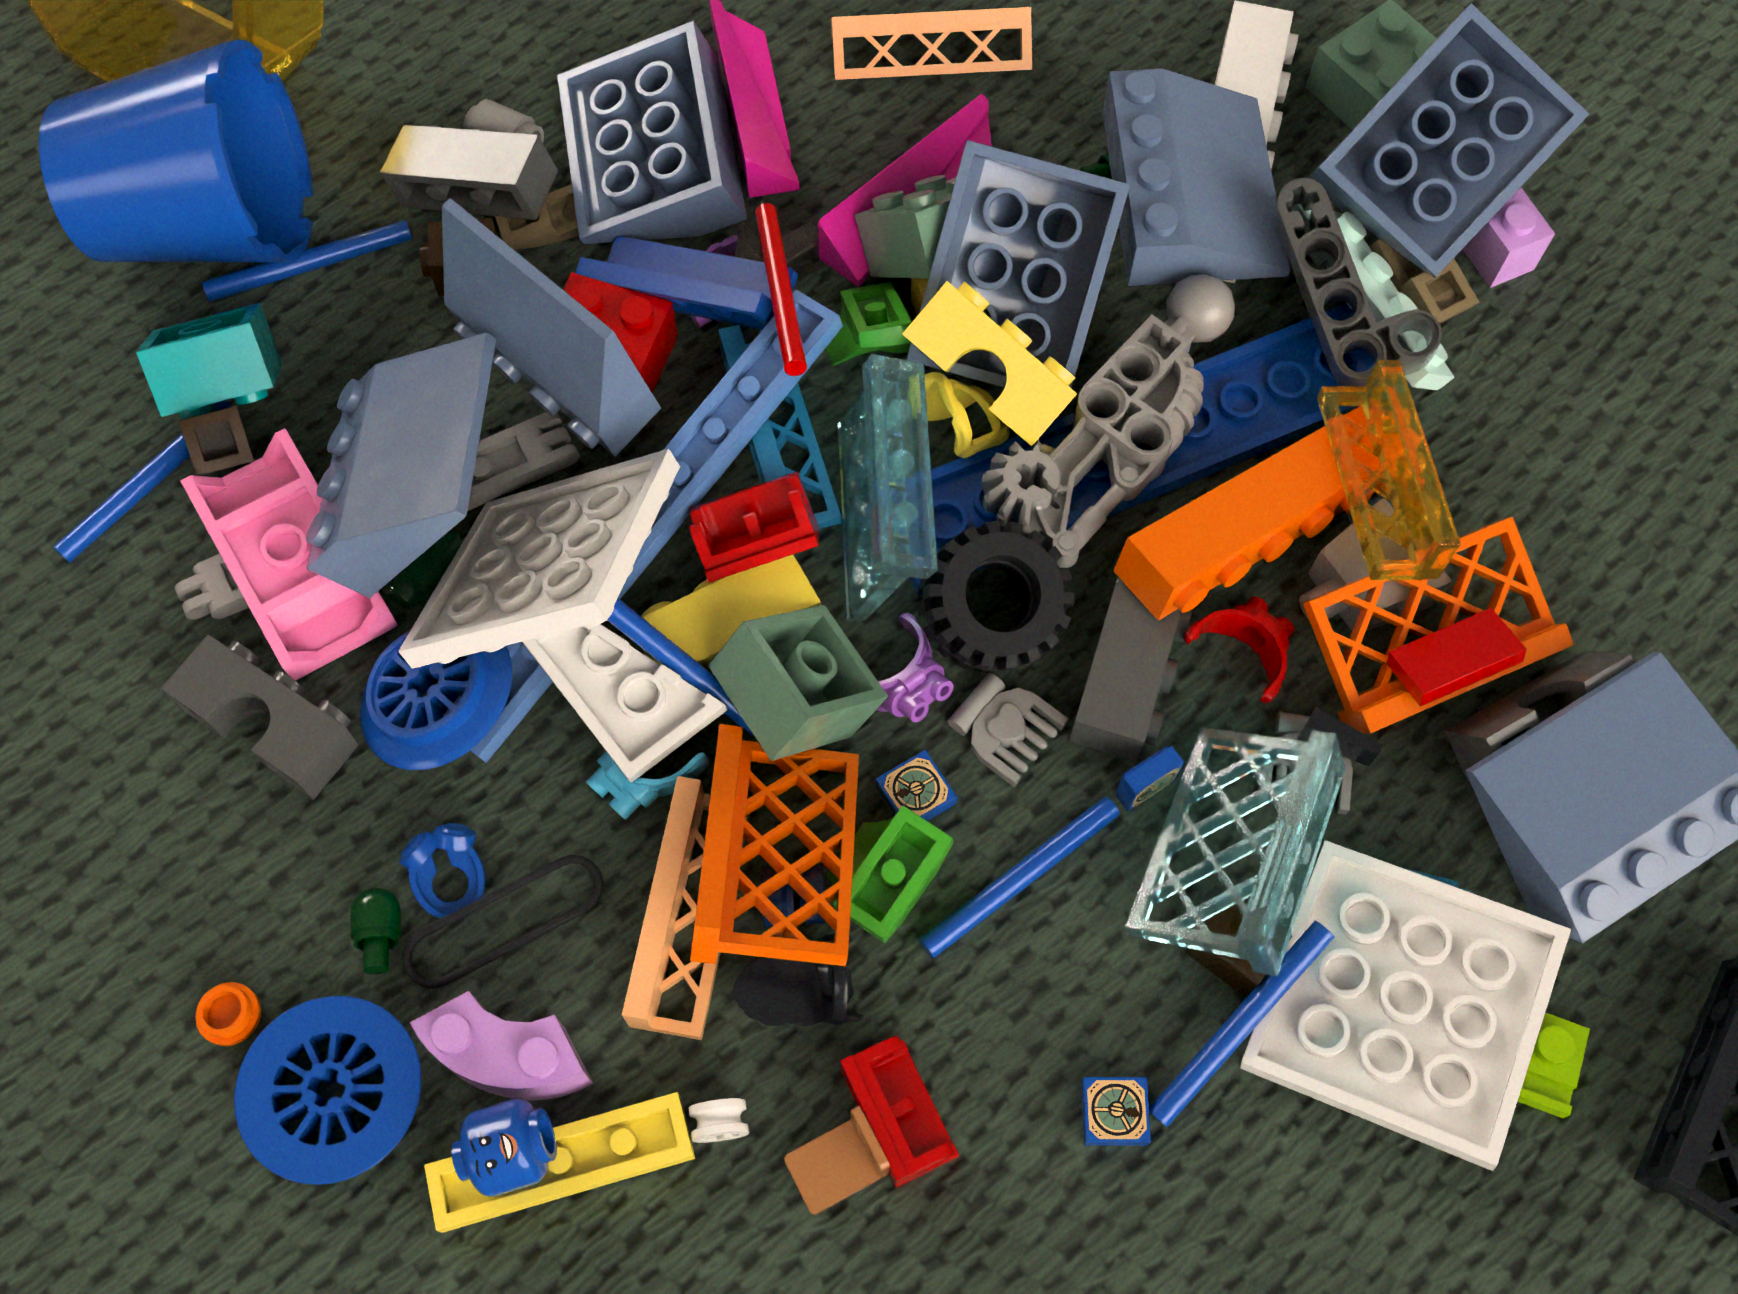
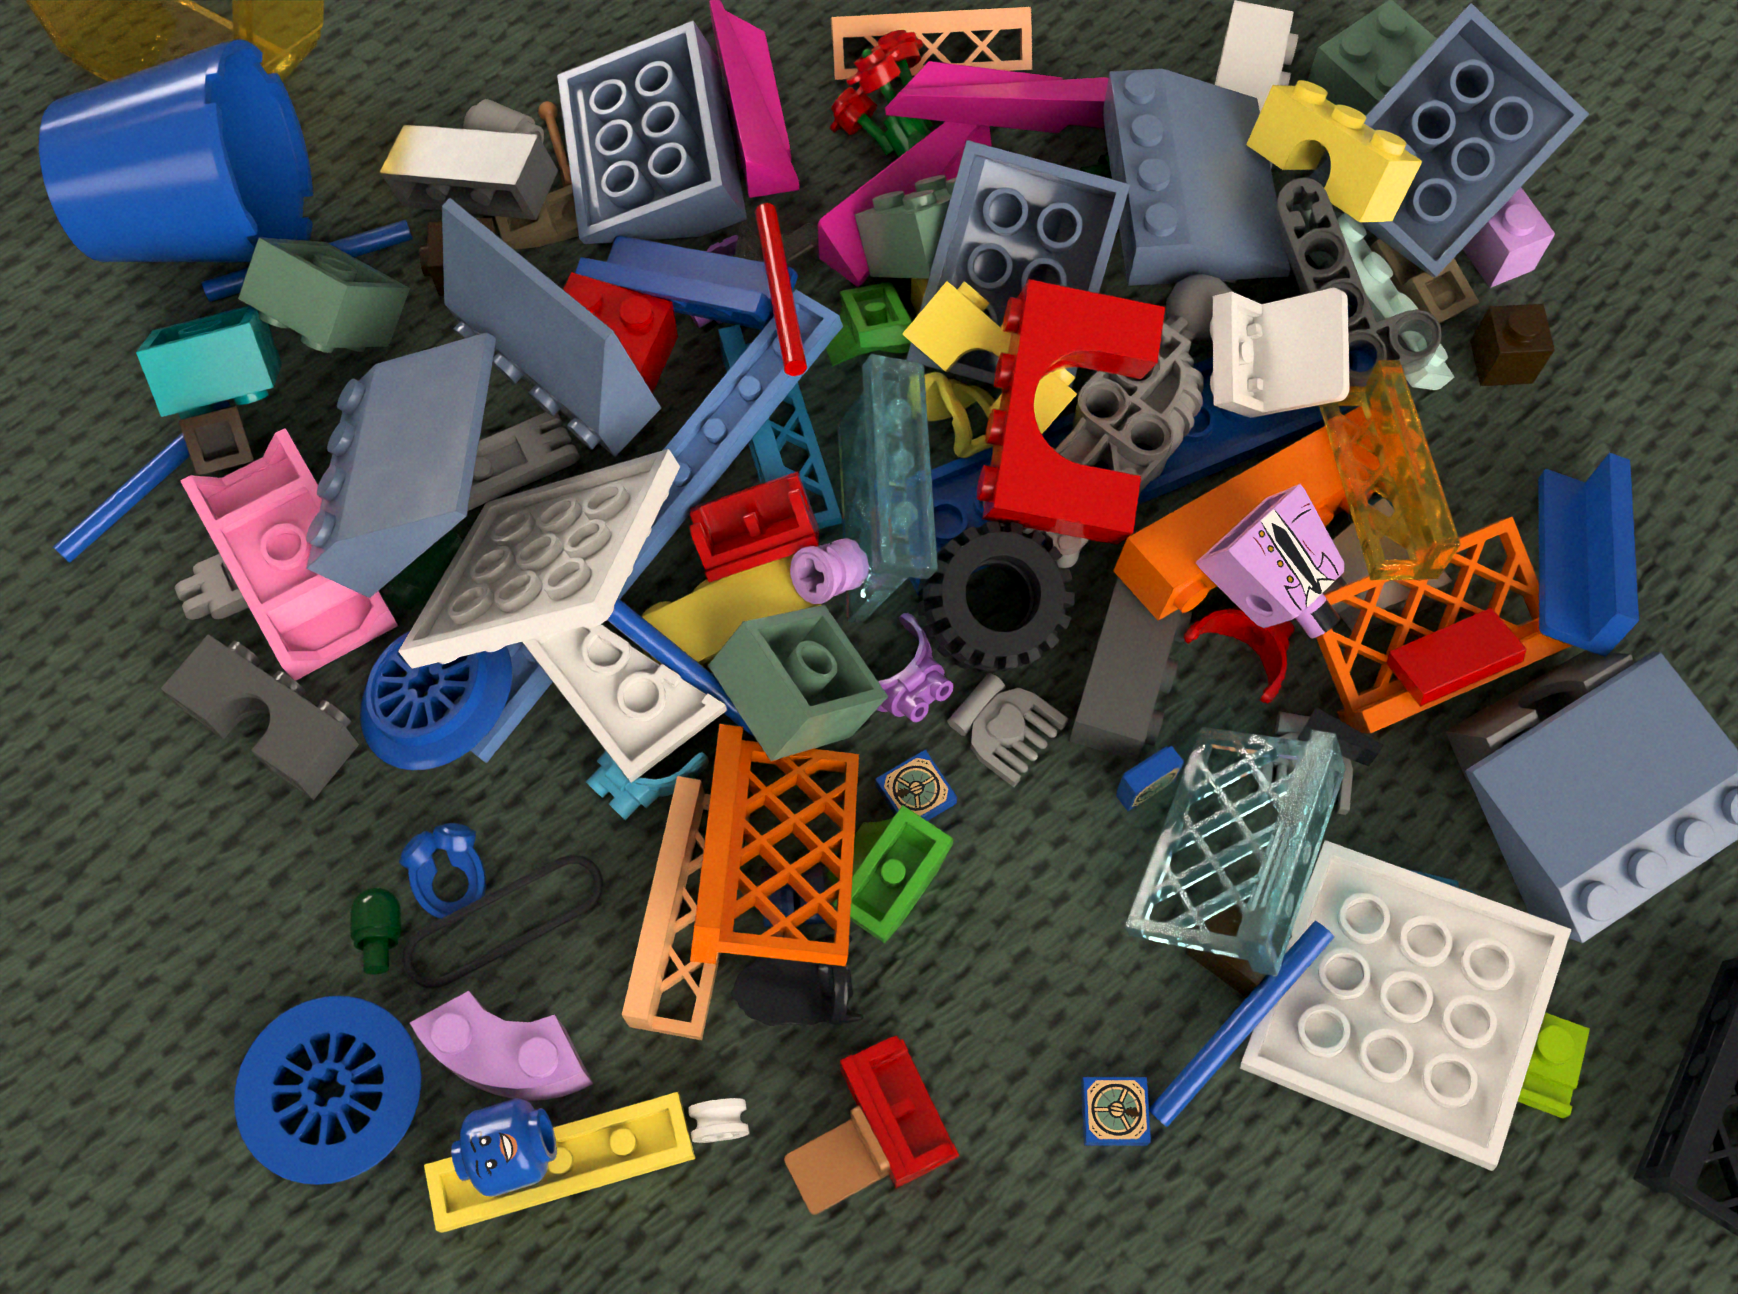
(228, 1014): orange plate -> none
(322, 294): none -> sand green brick
(548, 113): none -> medium nougat hinge
(828, 570): none -> lavender bush
(876, 68): none -> red plant
(1000, 98): none -> dark pink wedge
(1018, 877): blue bar -> none
(1027, 478): none -> red arch
(1278, 564): none -> lavender torso
(1279, 352): none -> white bracket
(1367, 165): none -> light yellow arch
(1512, 344): none -> dark brown brick
(1588, 557): none -> blue panel

